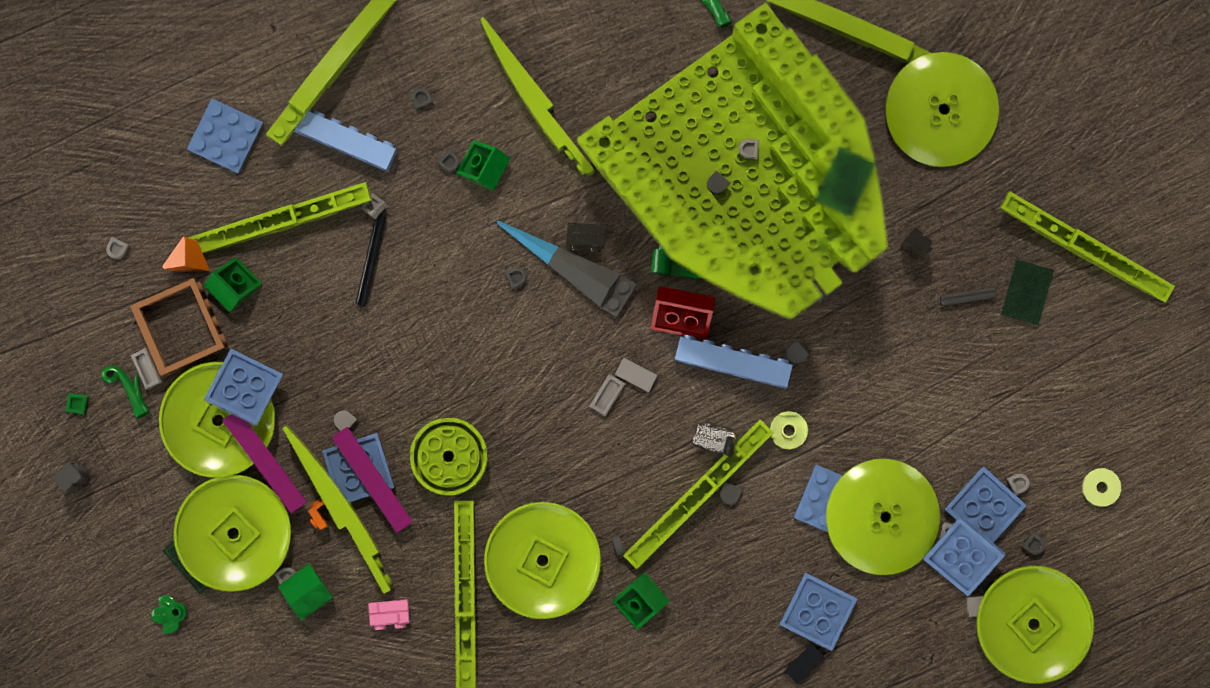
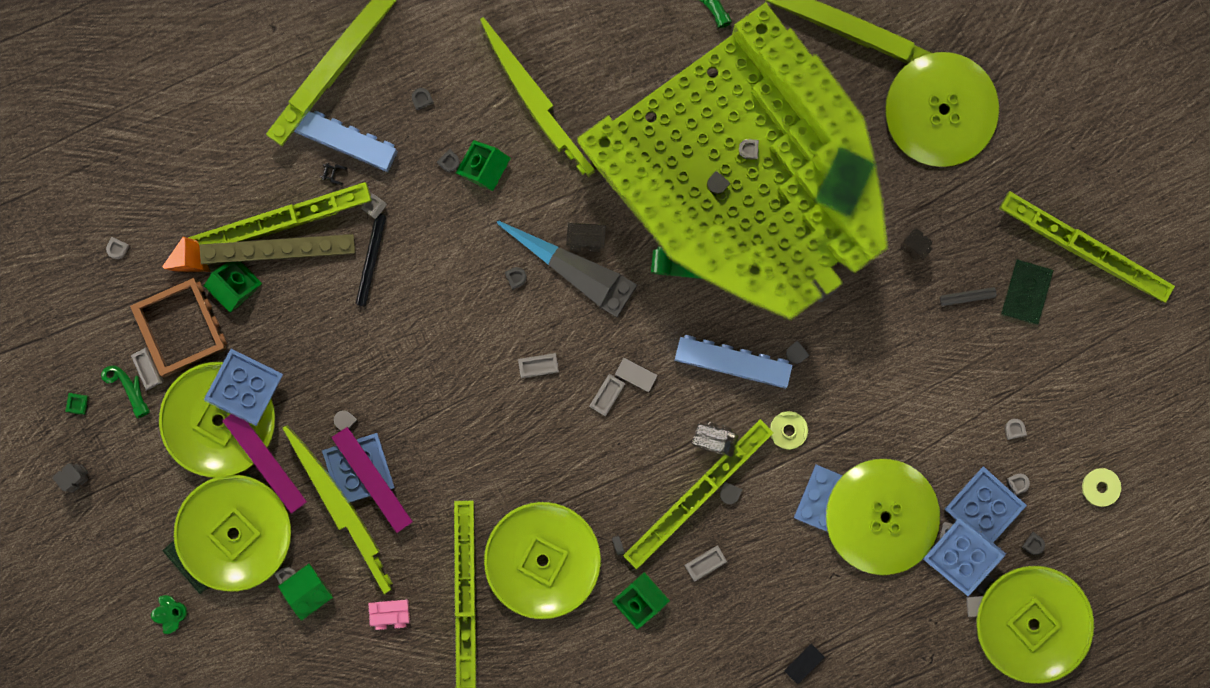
(225, 136): medium blue plate -> none
(277, 249): none -> olive plate
(317, 519): orange bracket -> none
(327, 166): none -> black piece
(469, 456): lime brick -> none
(538, 365): none -> light grey tile
(682, 313): red slope -> none
(705, 563): none -> light grey tile
(818, 611): medium blue plate -> none
(1014, 429): none -> light grey tile

